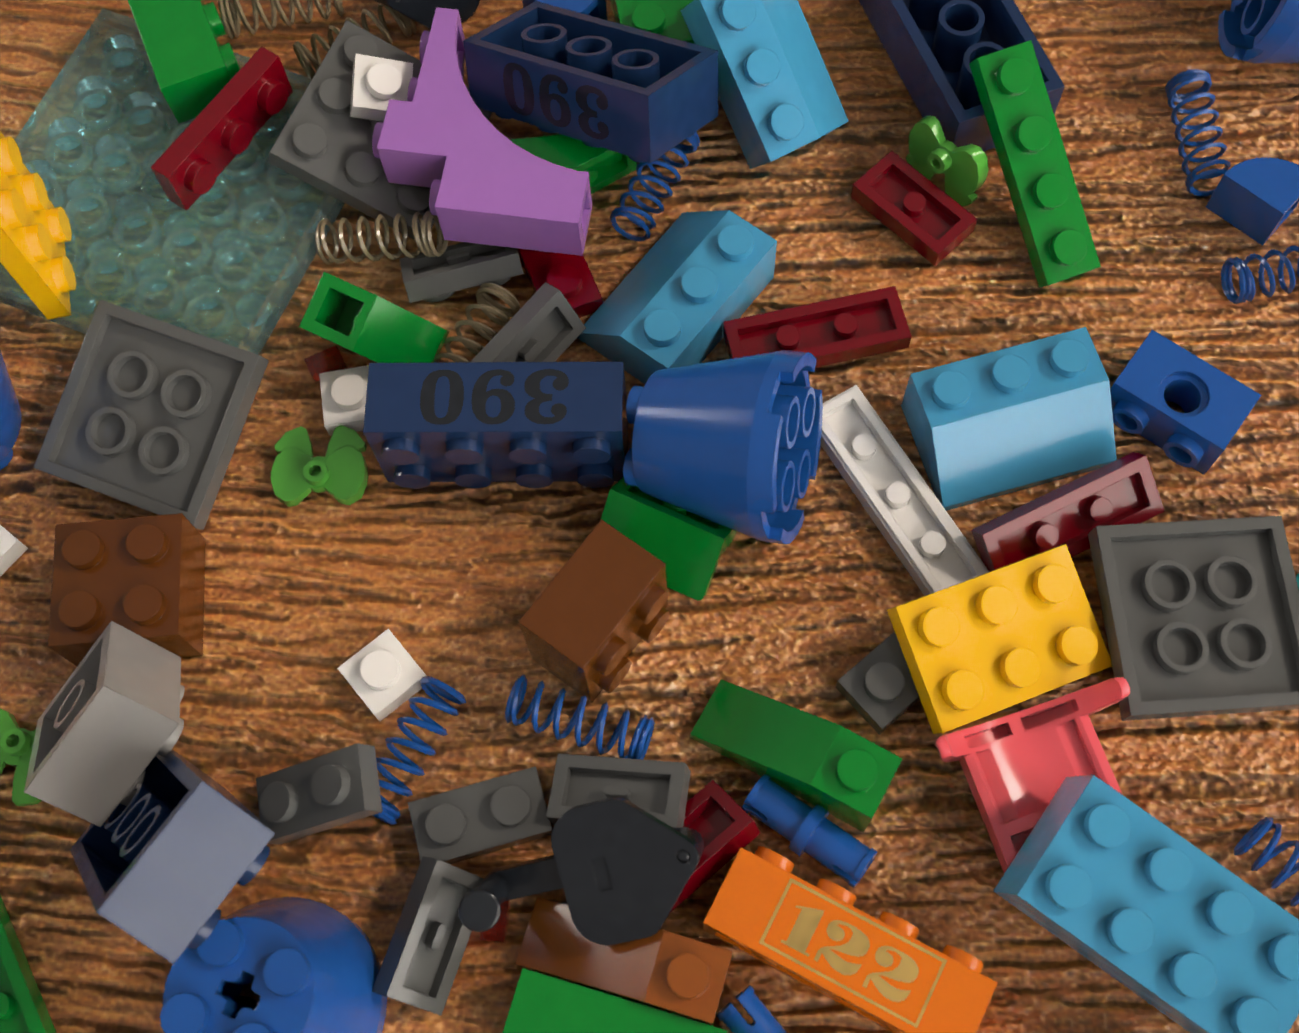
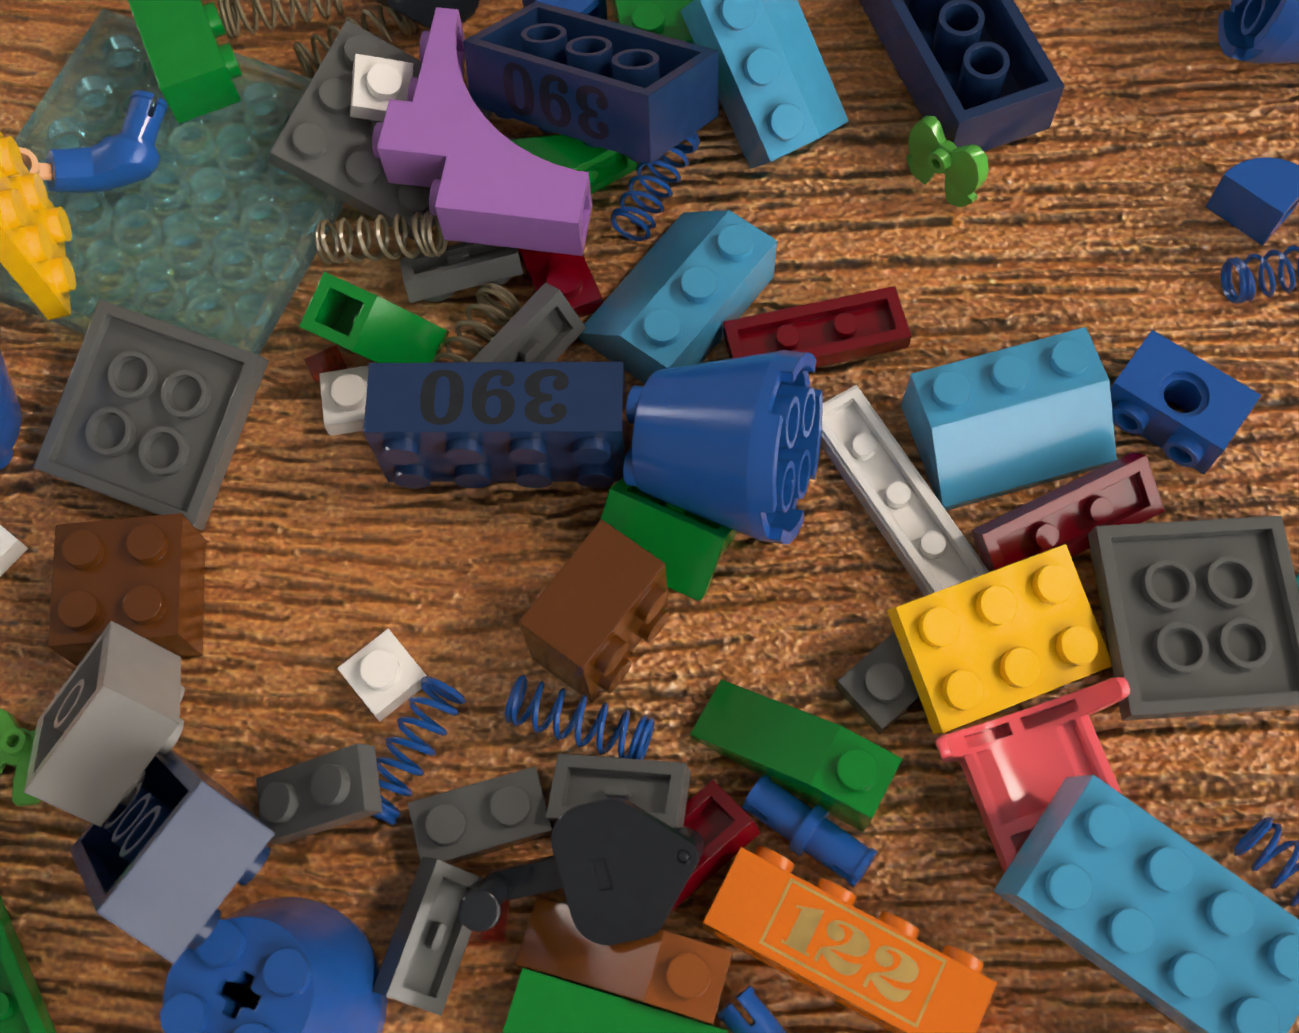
(114, 160): none -> blue arm
(223, 129): dark red plate -> none
(339, 473): bright green piece -> none
(913, 208): dark red plate -> none
(1034, 163): green plate -> none
(1185, 78): blue piece -> none

